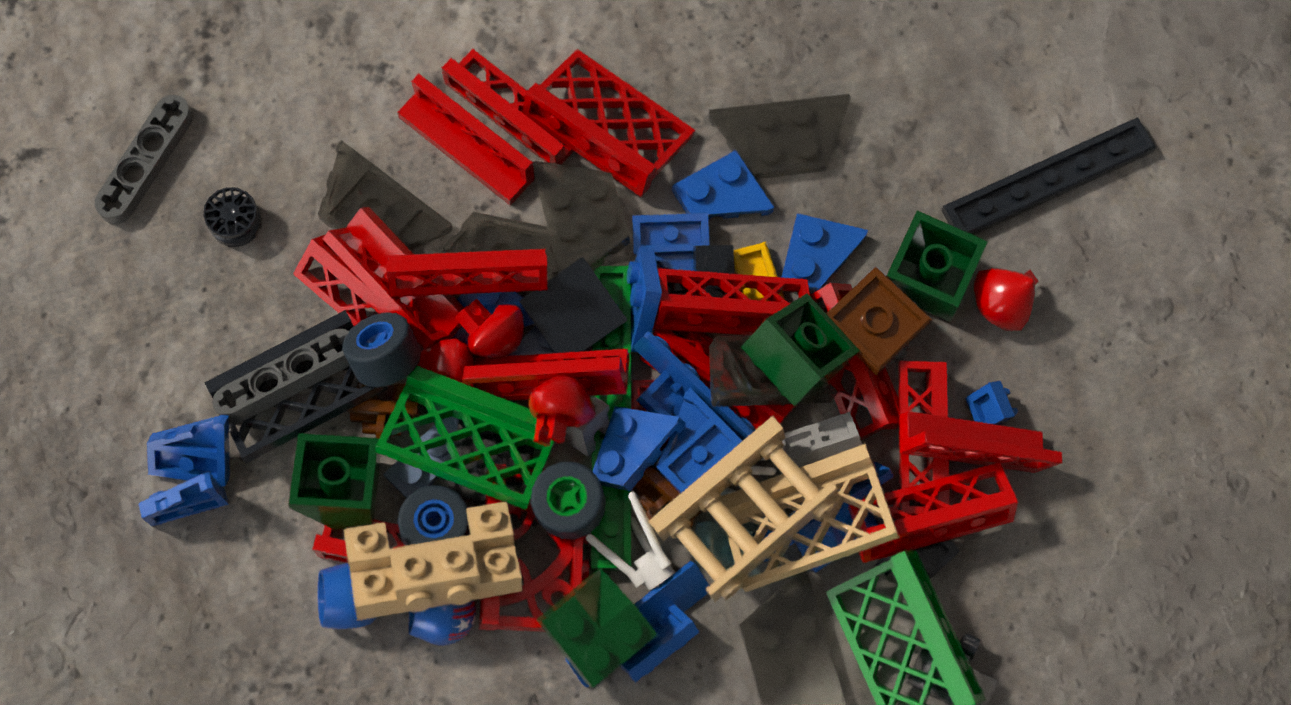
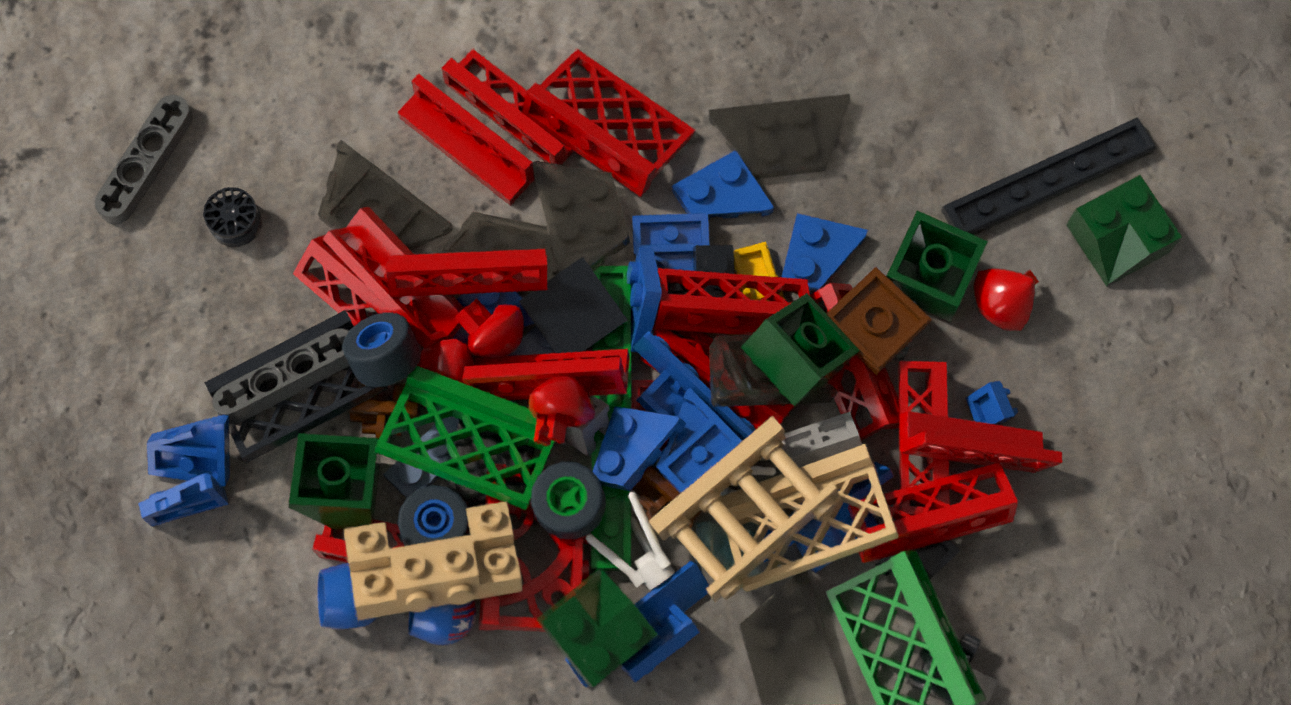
(1123, 230): none -> dark green slope

